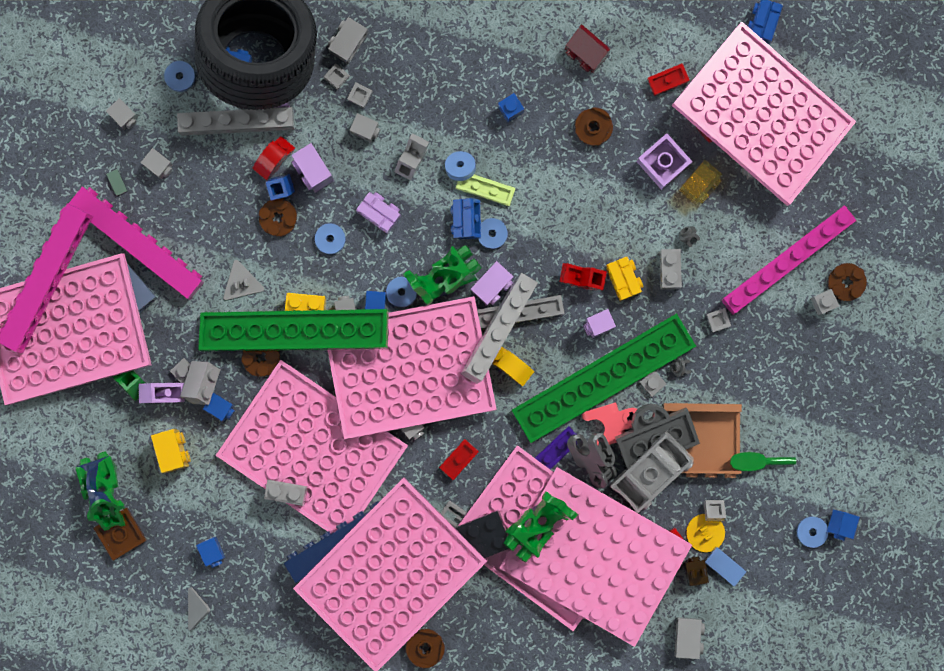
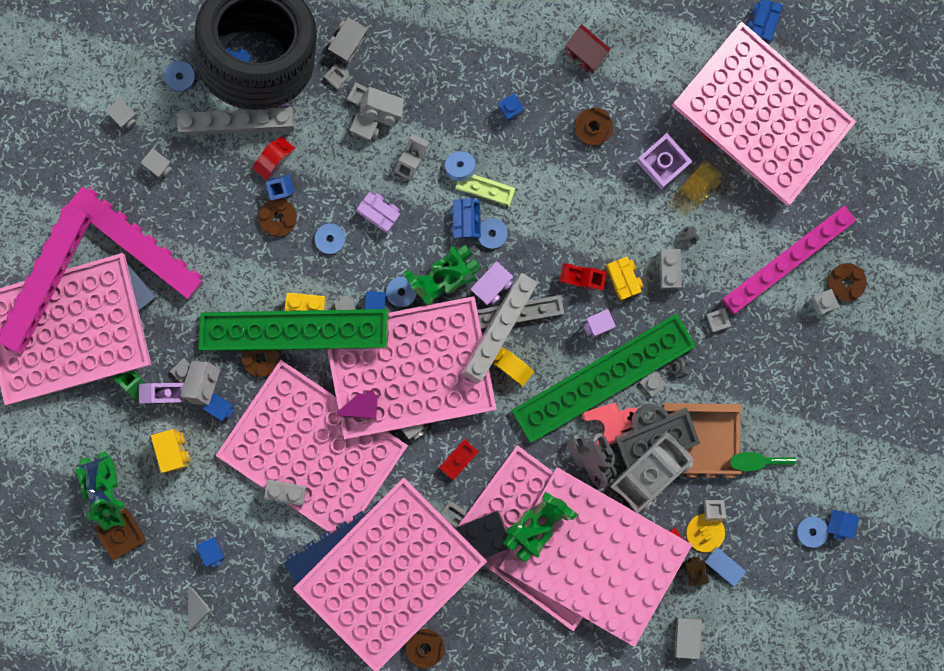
(116, 182): sand green piece -> none
(241, 282): light grey piece -> none
(313, 168): lavender brick -> none
(361, 406): none -> magenta slope
(381, 106): none -> light grey brick
(556, 449): dark purple tile -> none
(668, 79): red plate -> none

